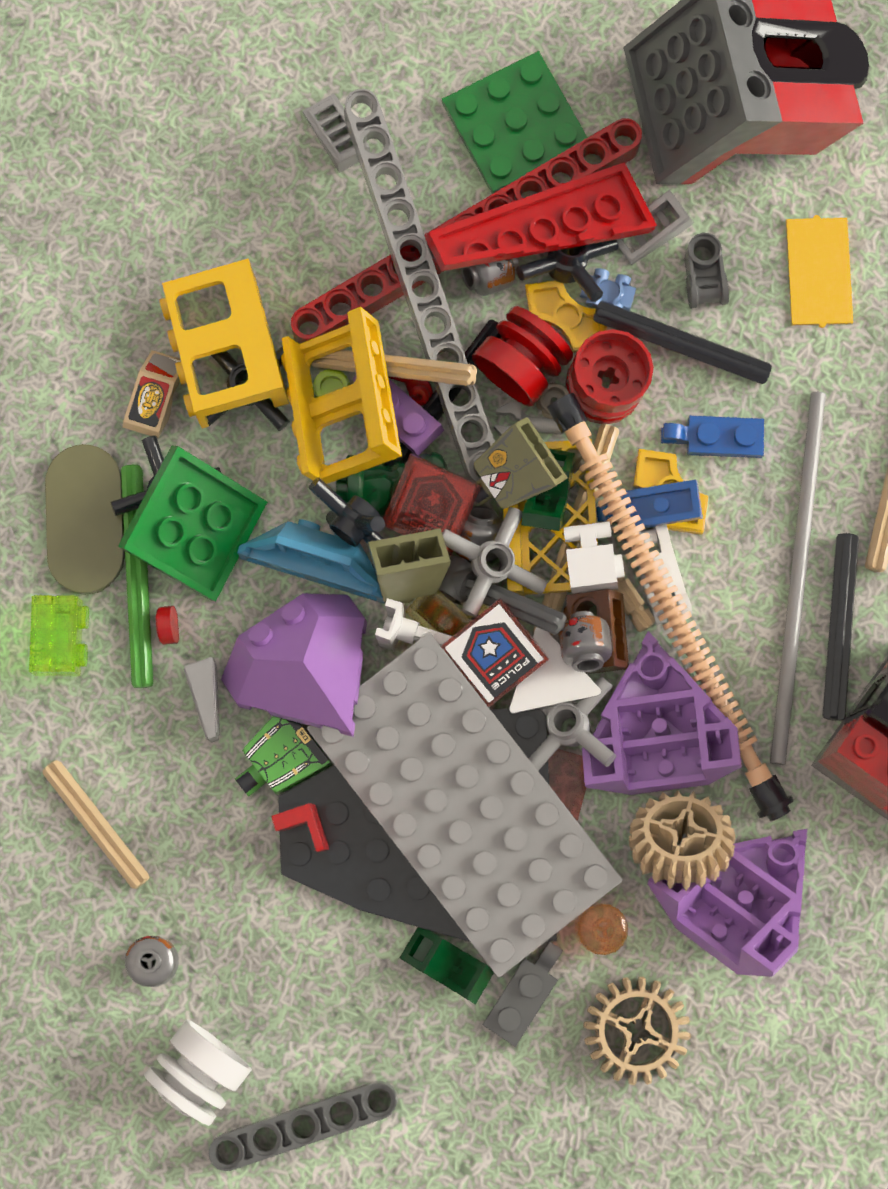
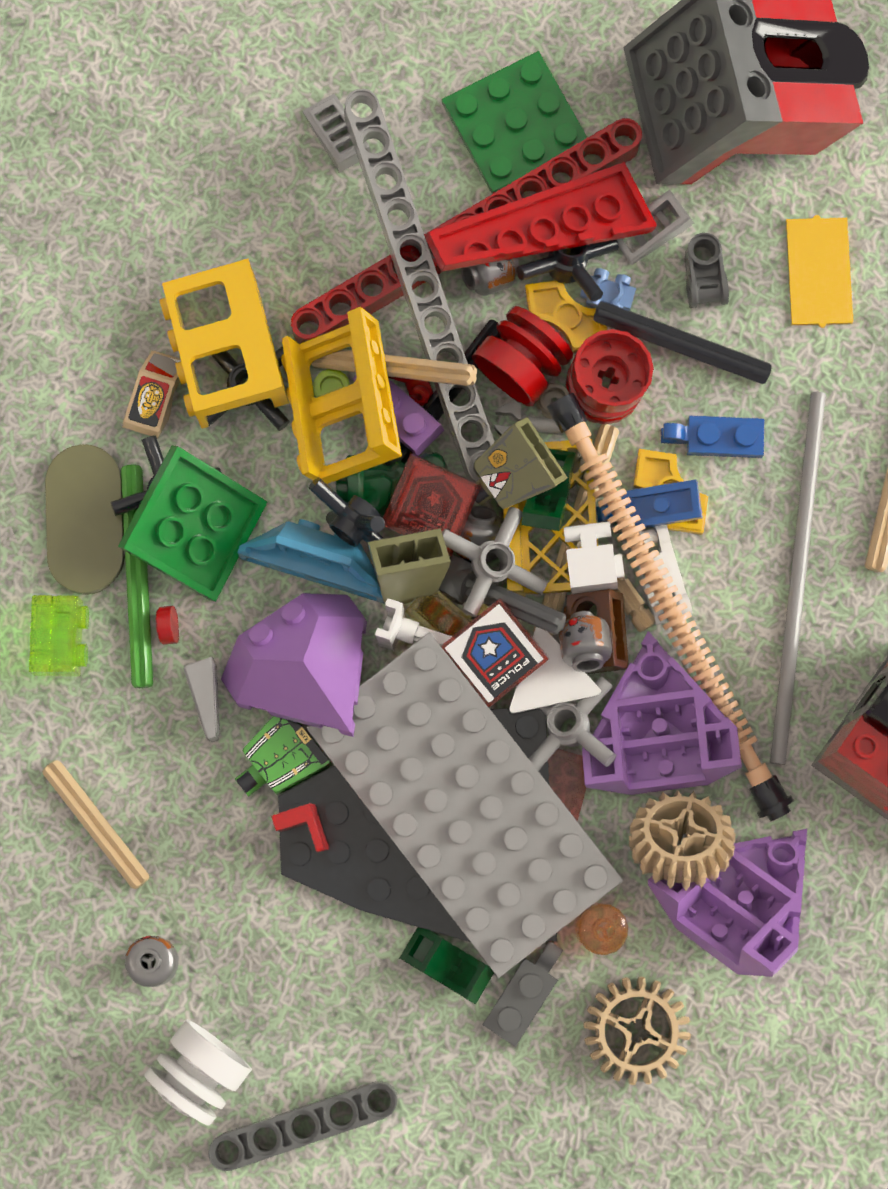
(840, 627): black axle -> none

